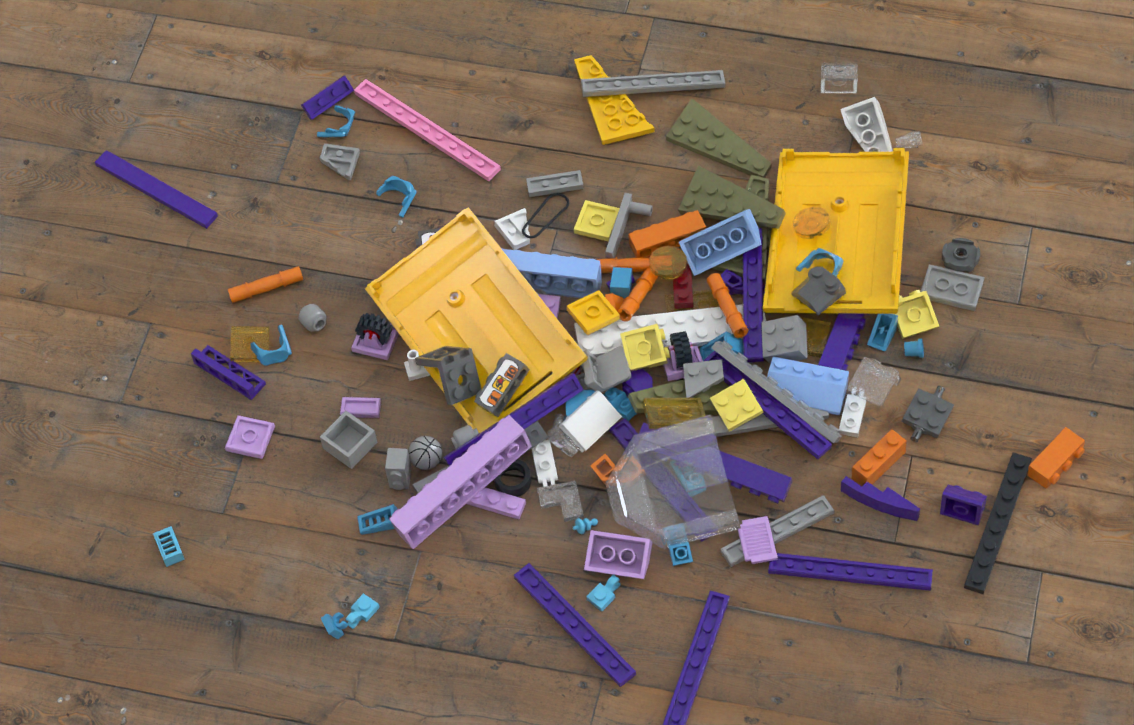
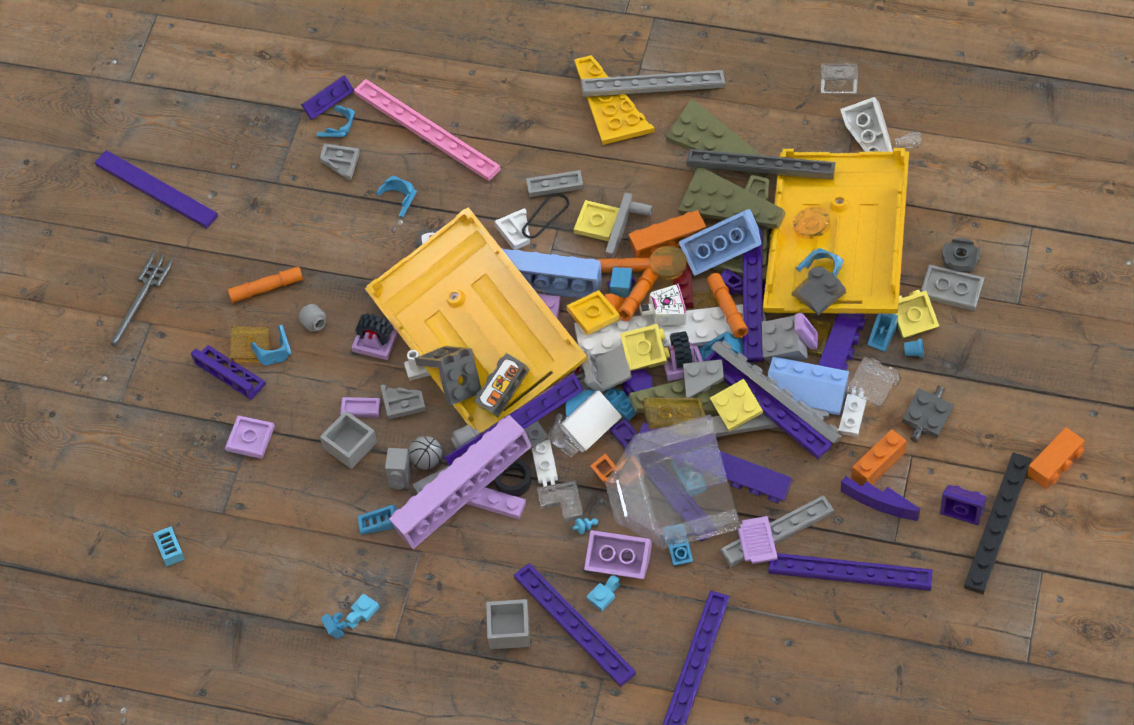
(148, 282): none -> dark grey piece
(402, 402): none -> light grey wing
(508, 624): none -> light grey piece
(666, 306): none -> white torso
(761, 164): none -> dark grey tile
(806, 331): none -> lavender tile

